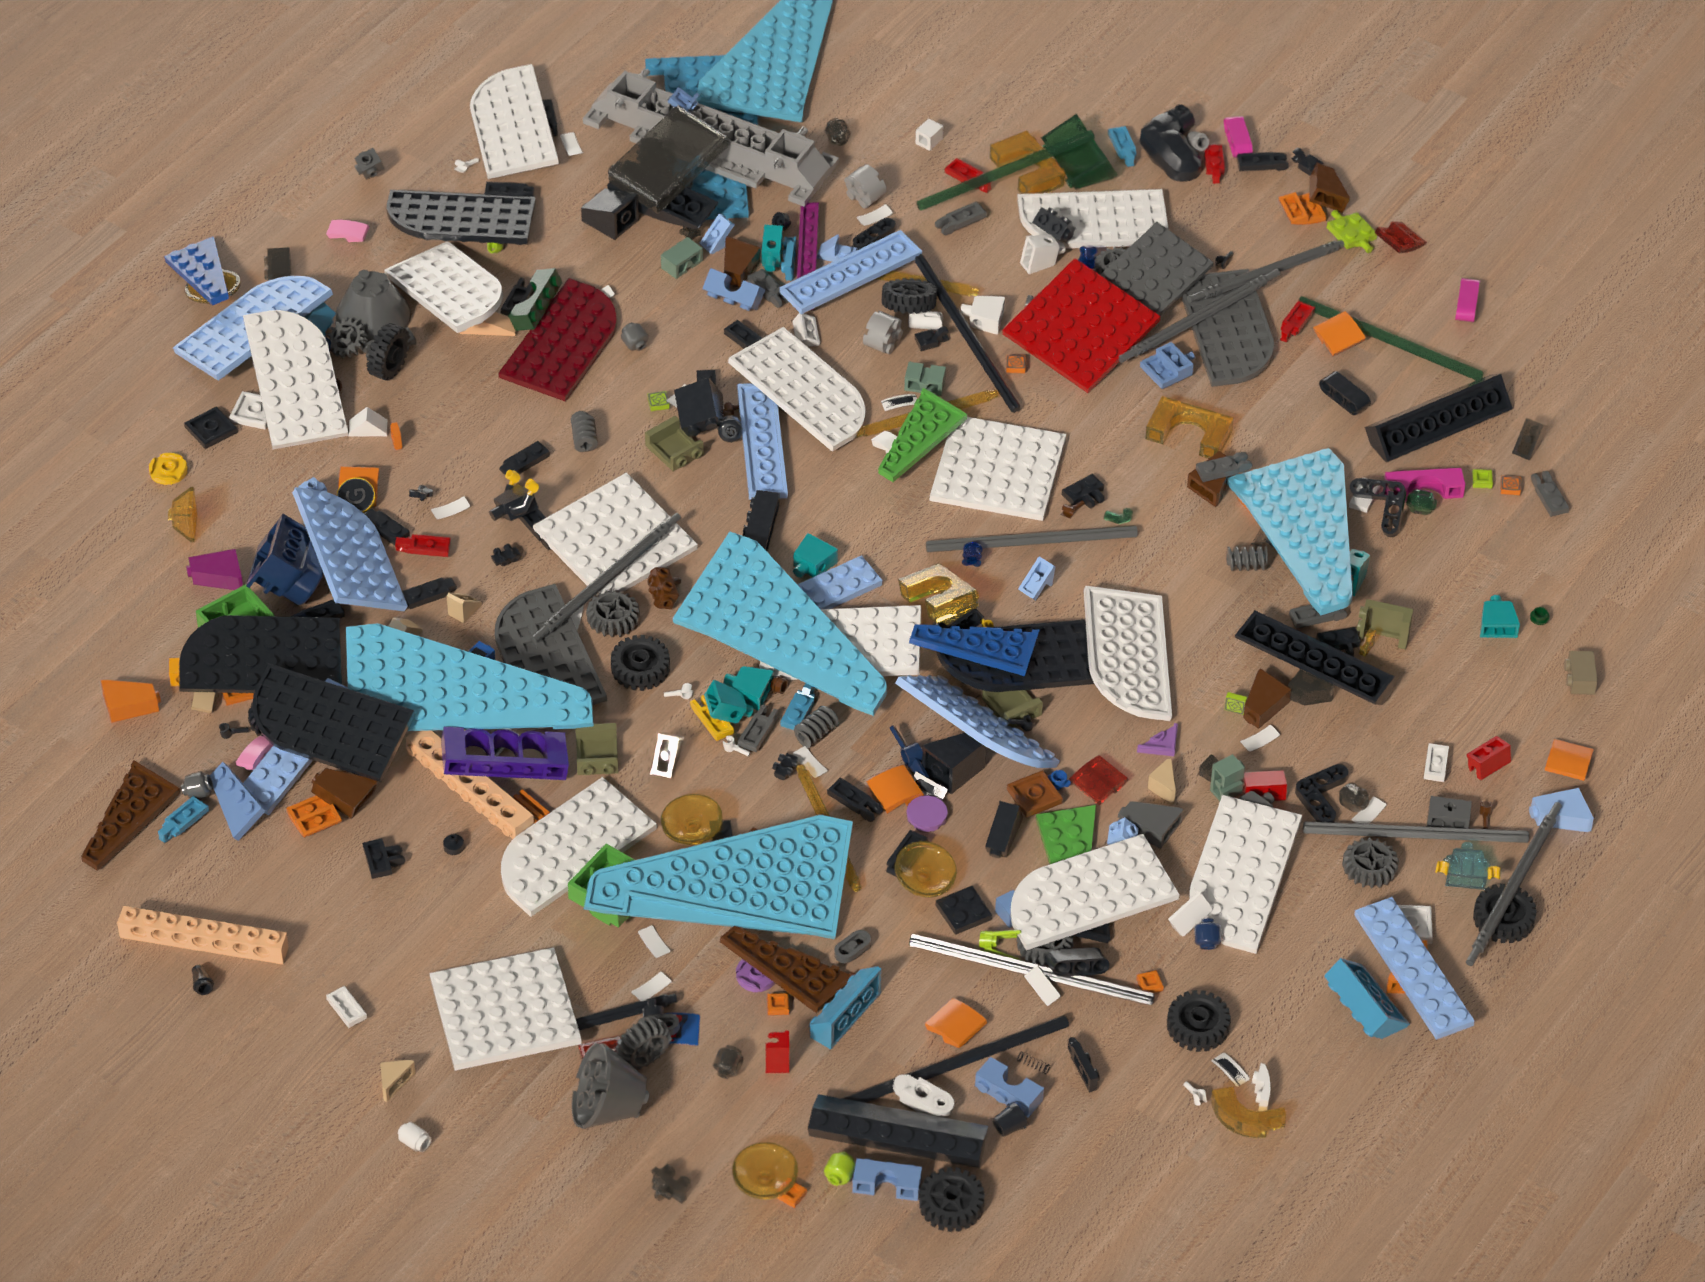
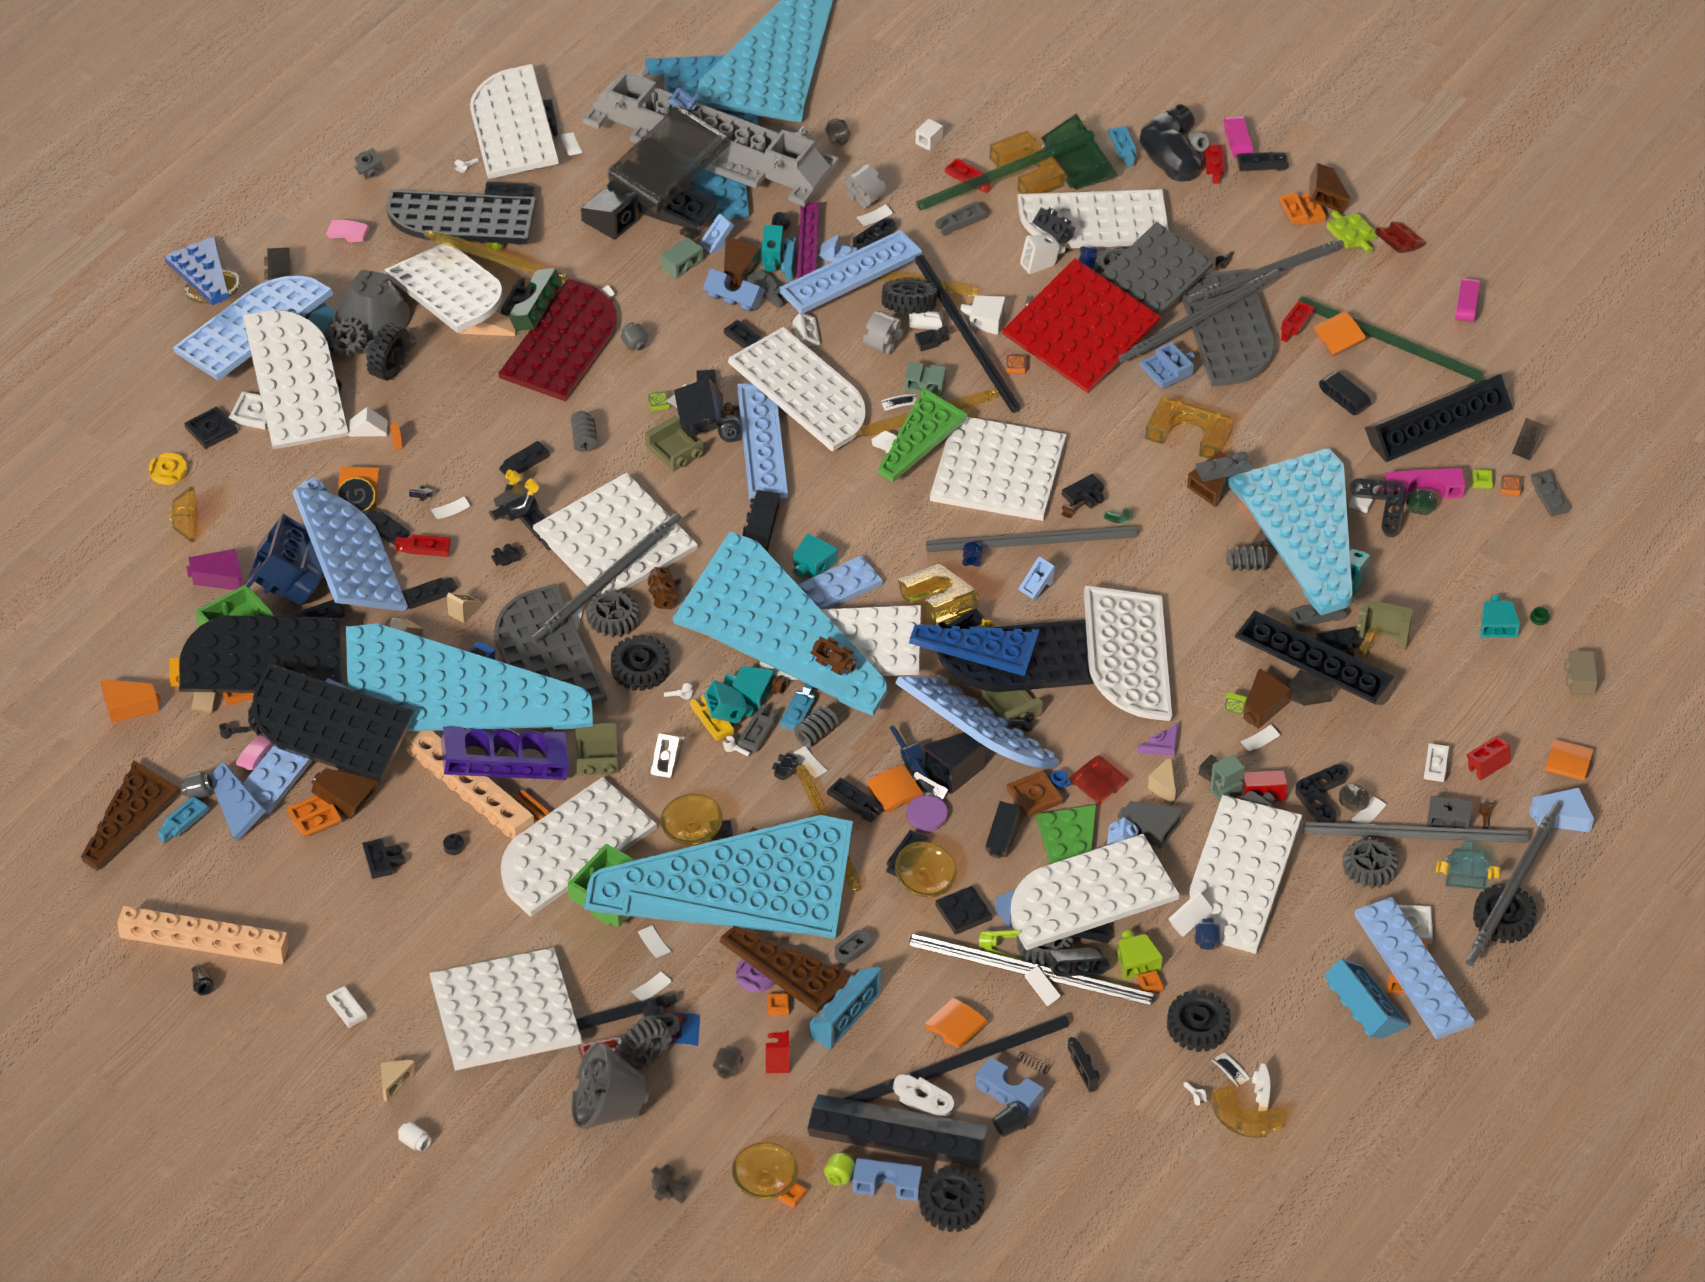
(487, 253): none -> clear yellow piece
(840, 659): none -> reddish brown brick
(1137, 955): none -> lime torso
(1305, 163): black plate -> none

